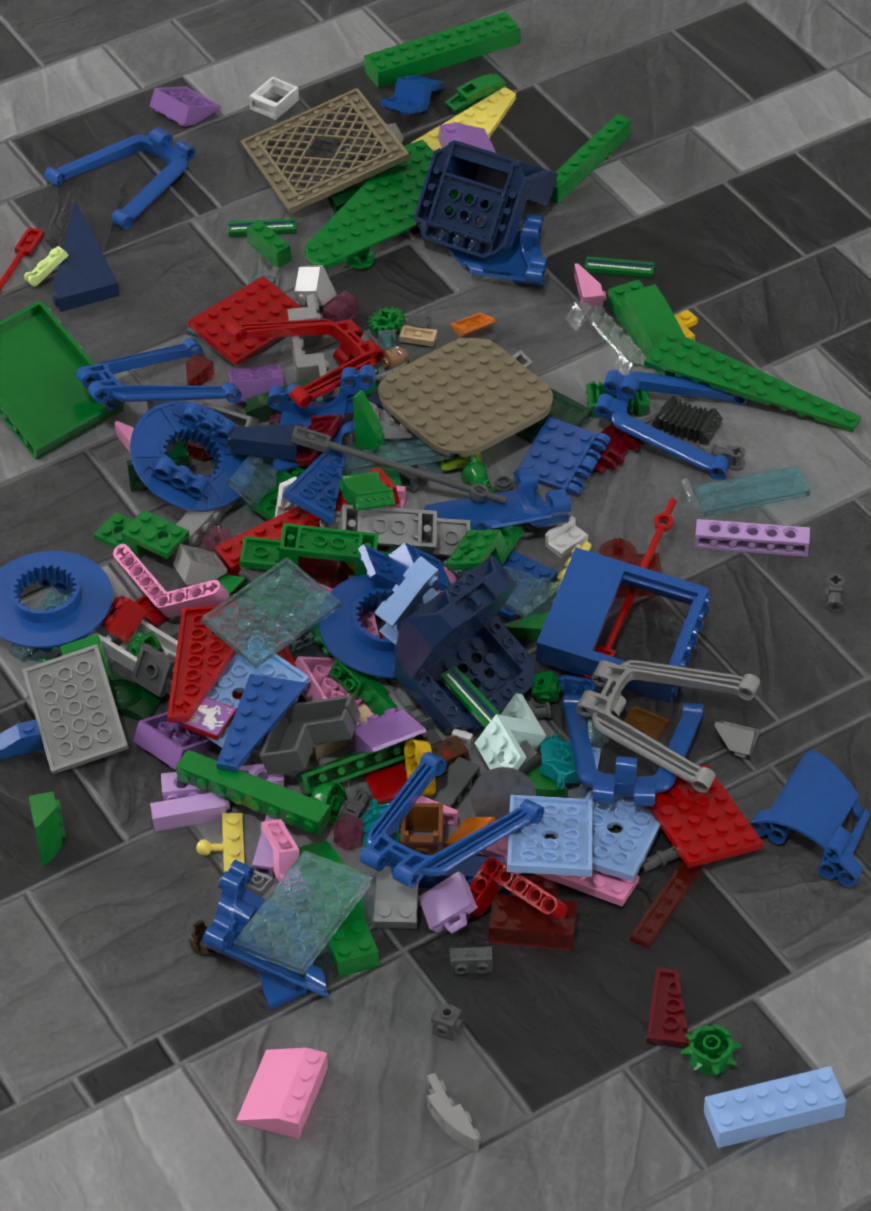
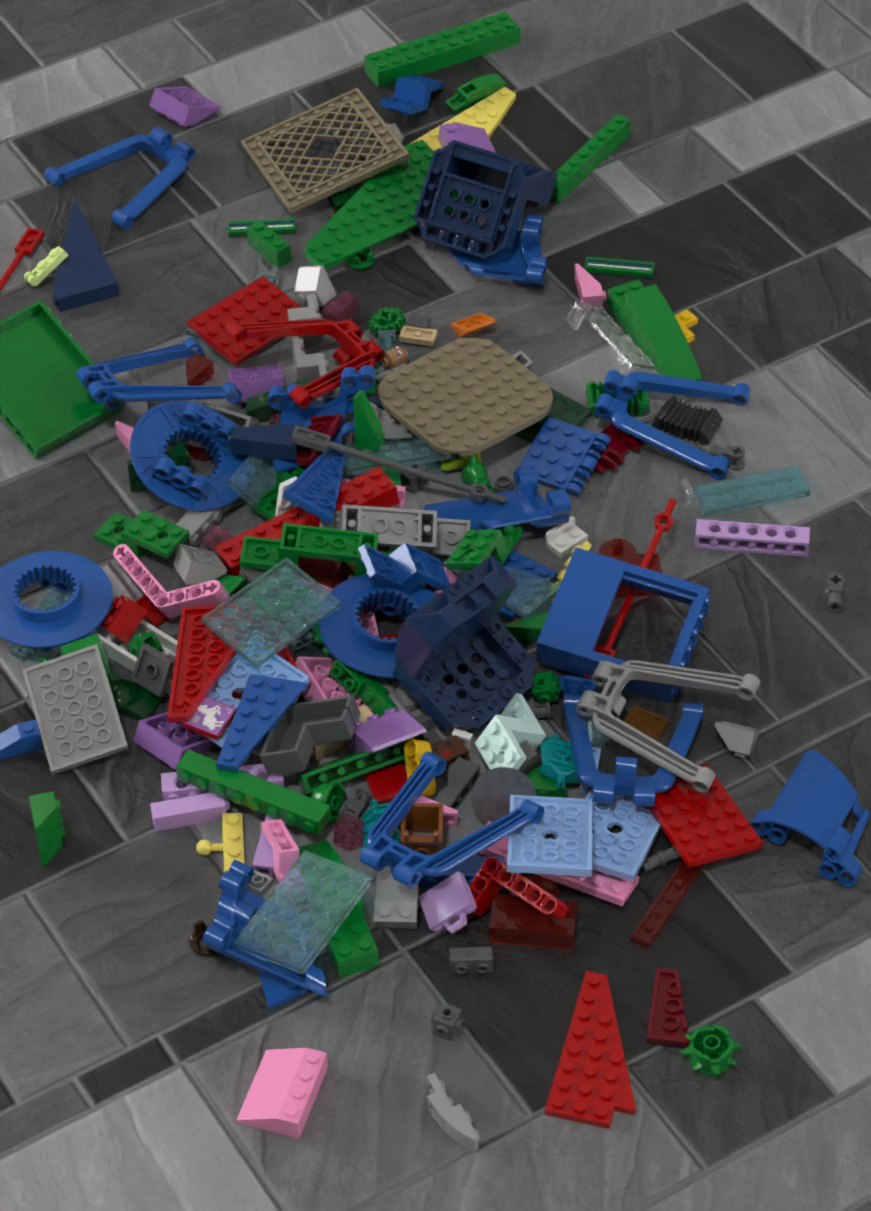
(260, 103): white window -> none
(366, 491): green piece -> none
(408, 597): light blue wedge -> none
(468, 826): orange tile -> none
(469, 695): green tile -> none
(592, 1065): none -> red wing
(721, 372): green wing -> none
(774, 1107): light blue brick -> none

